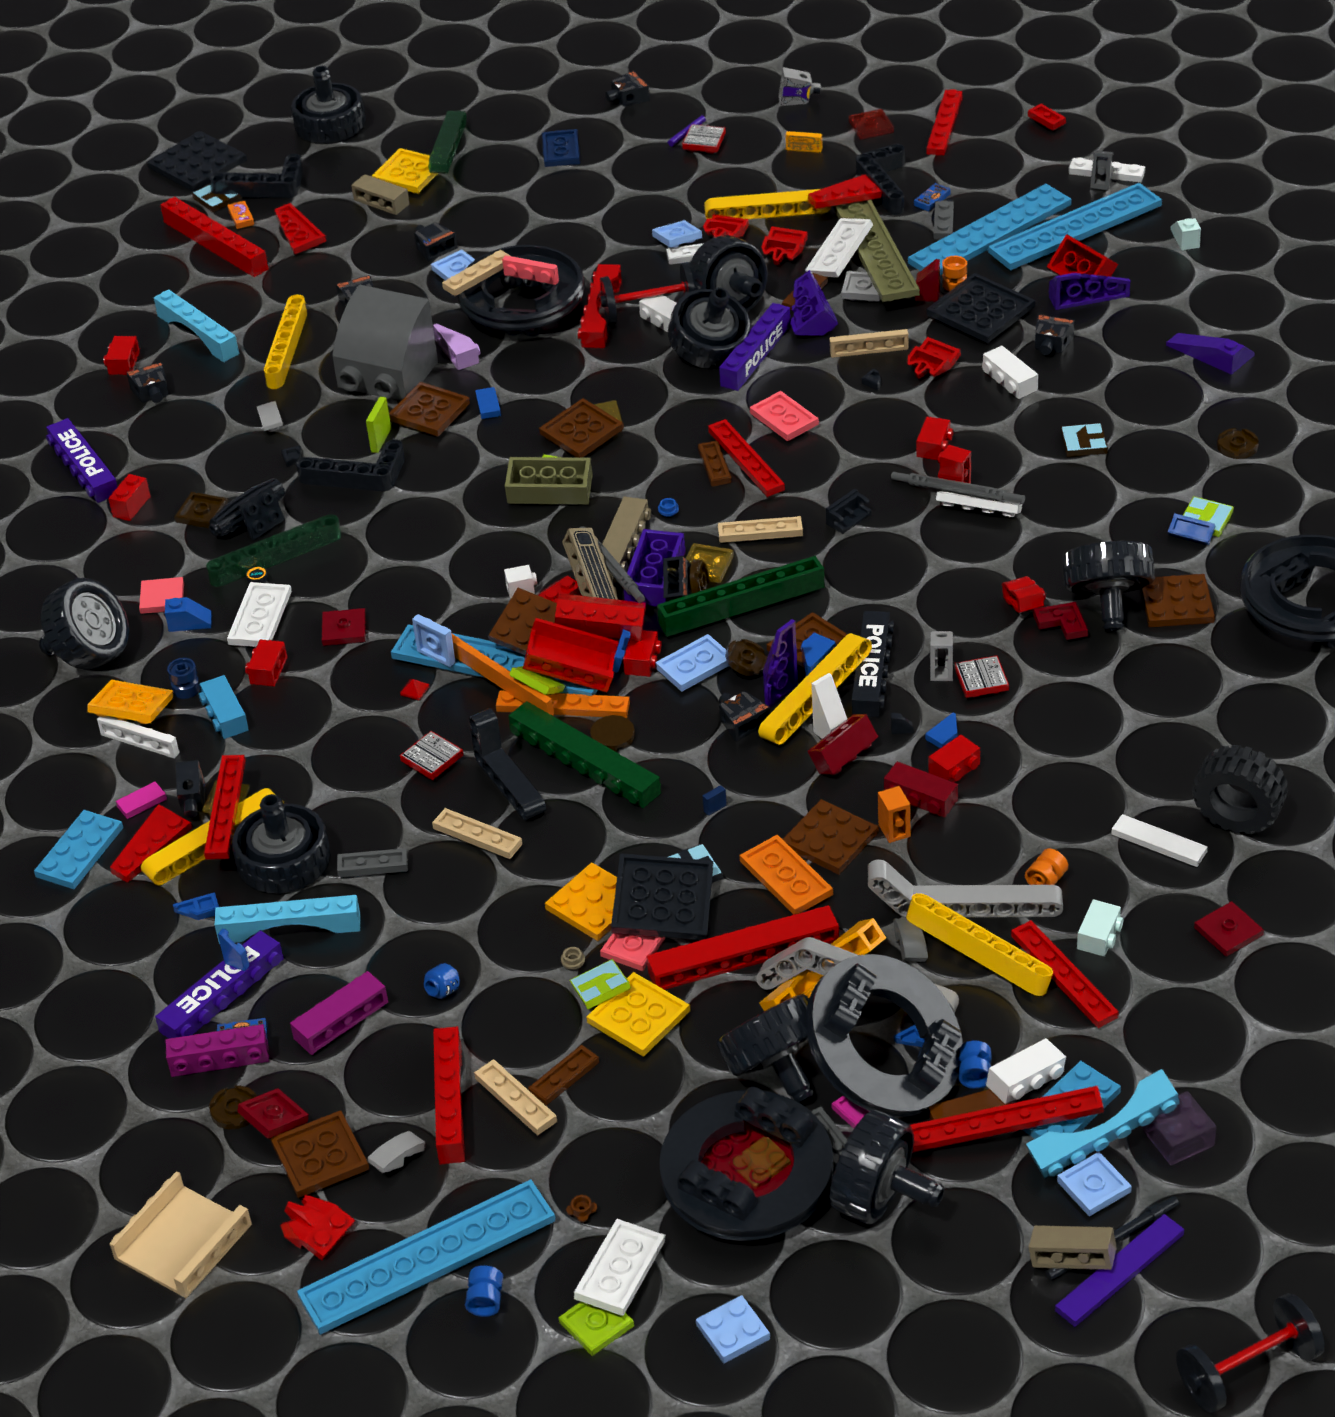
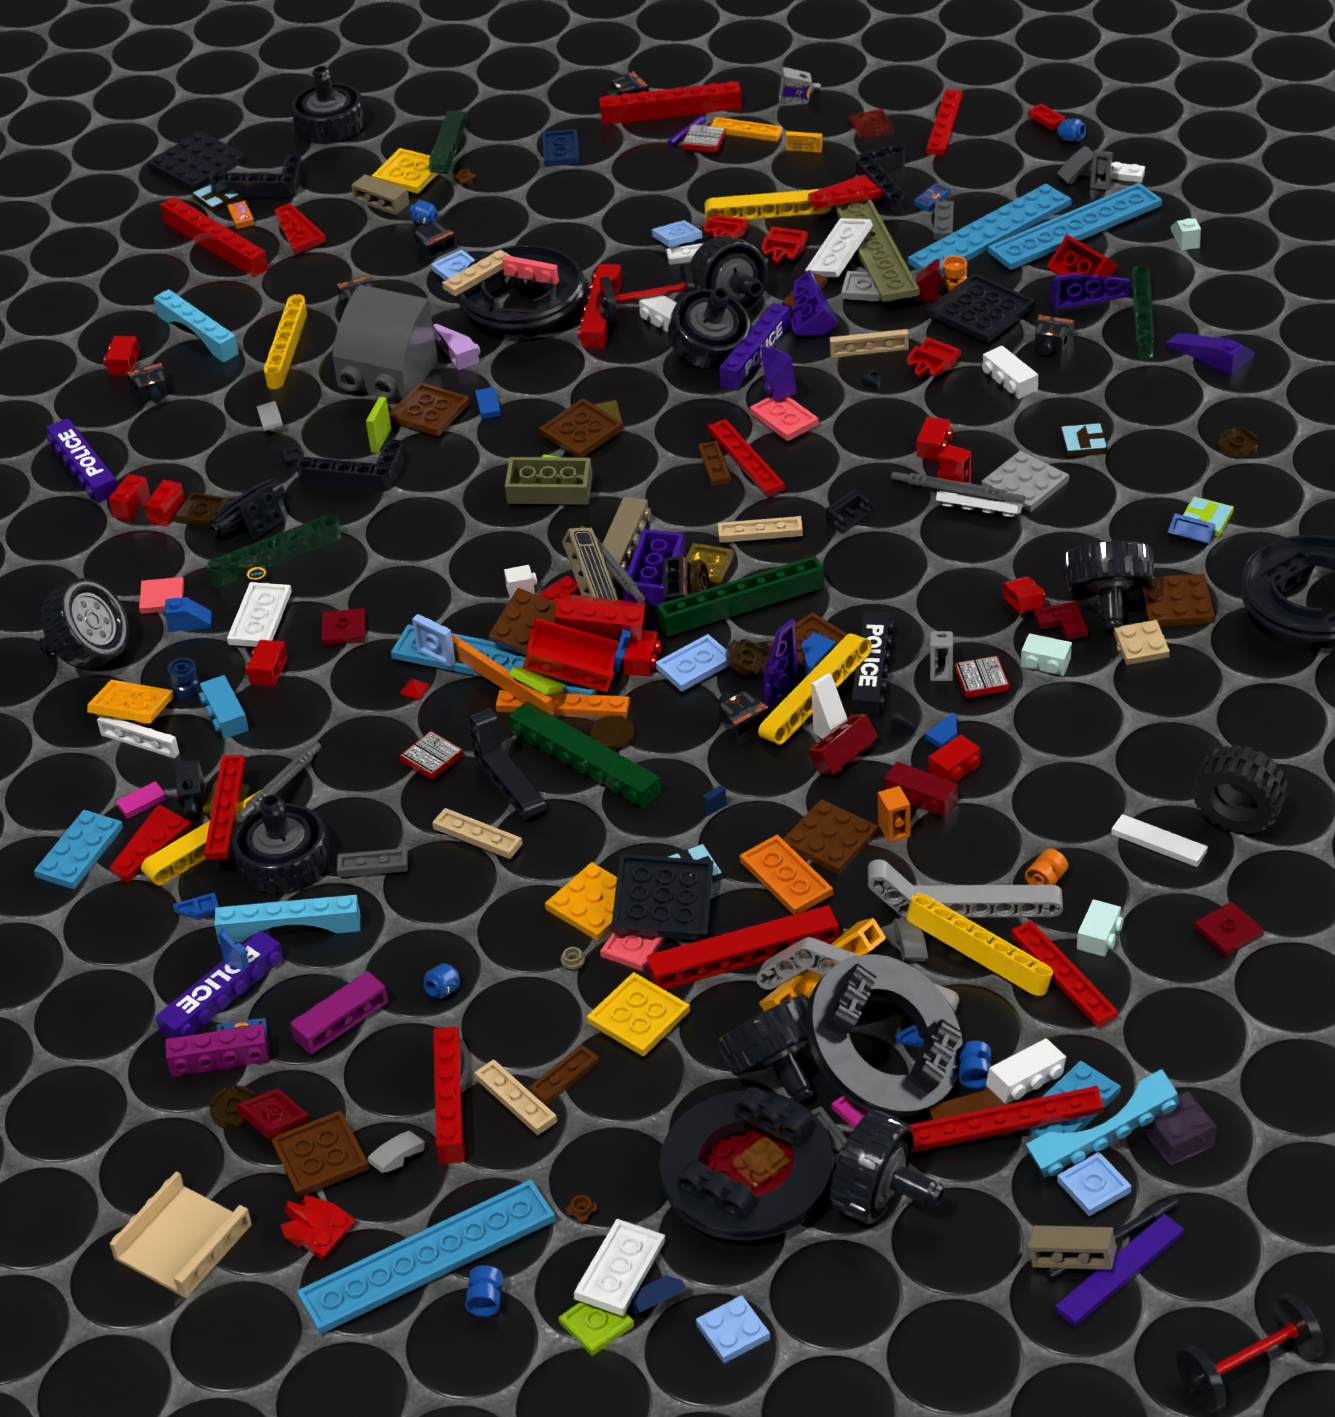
(164, 503): none -> red brick
(279, 781): none -> dark grey axle
(423, 213): none -> blue head
(464, 177): none -> reddish brown plate
(600, 984): tile -> none
(656, 1292): none -> dark blue slope
(668, 507): blue plate -> none
(670, 103): none -> red brick
(749, 129): none -> light orange tile
(778, 373): none -> dark purple wedge
(1027, 477): none -> light grey plate
(1046, 654): none -> light aqua brick
(1071, 130): none -> blue head
(1079, 161): none -> dark grey slope
(1141, 642): none -> tan plate
(1142, 312): none -> clear green beam

